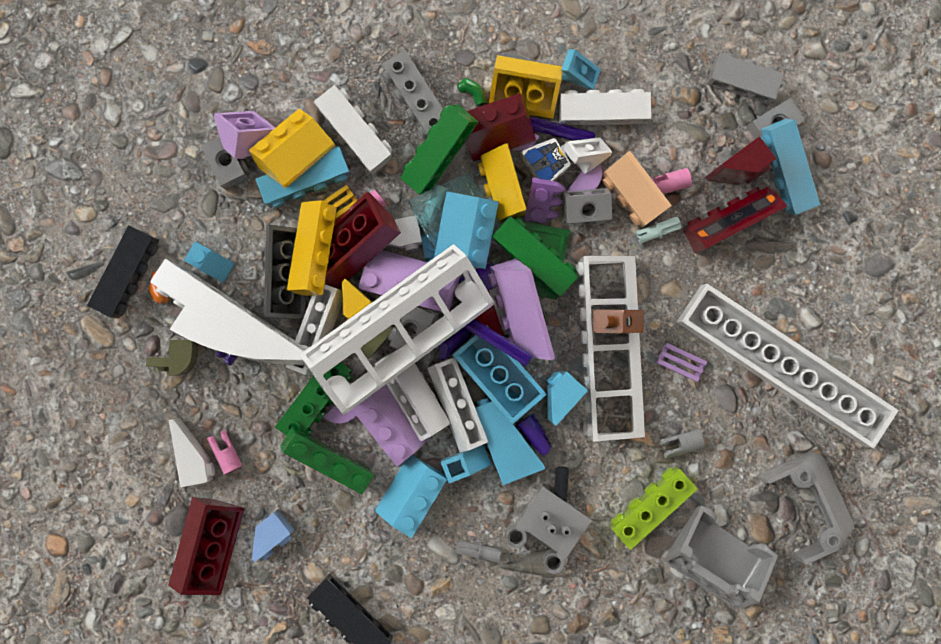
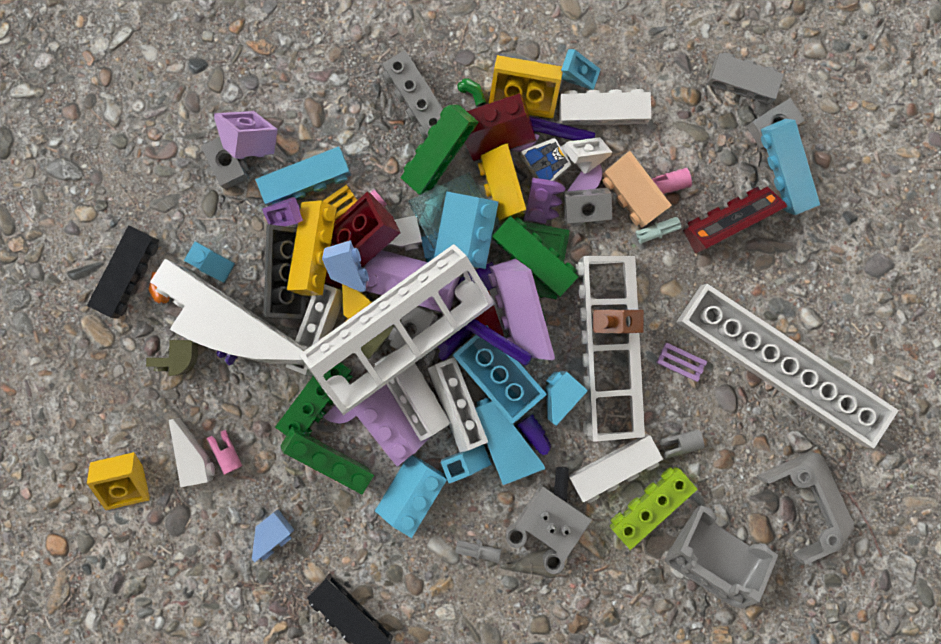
(118, 481): none -> yellow slope
(205, 547): dark red slope -> none
(283, 213): none -> medium lavender slope
(291, 148): yellow slope -> none
(344, 266): none -> light blue slope
(353, 129): white brick -> none
(616, 467): none -> white brick
(744, 165): dark red slope -> none

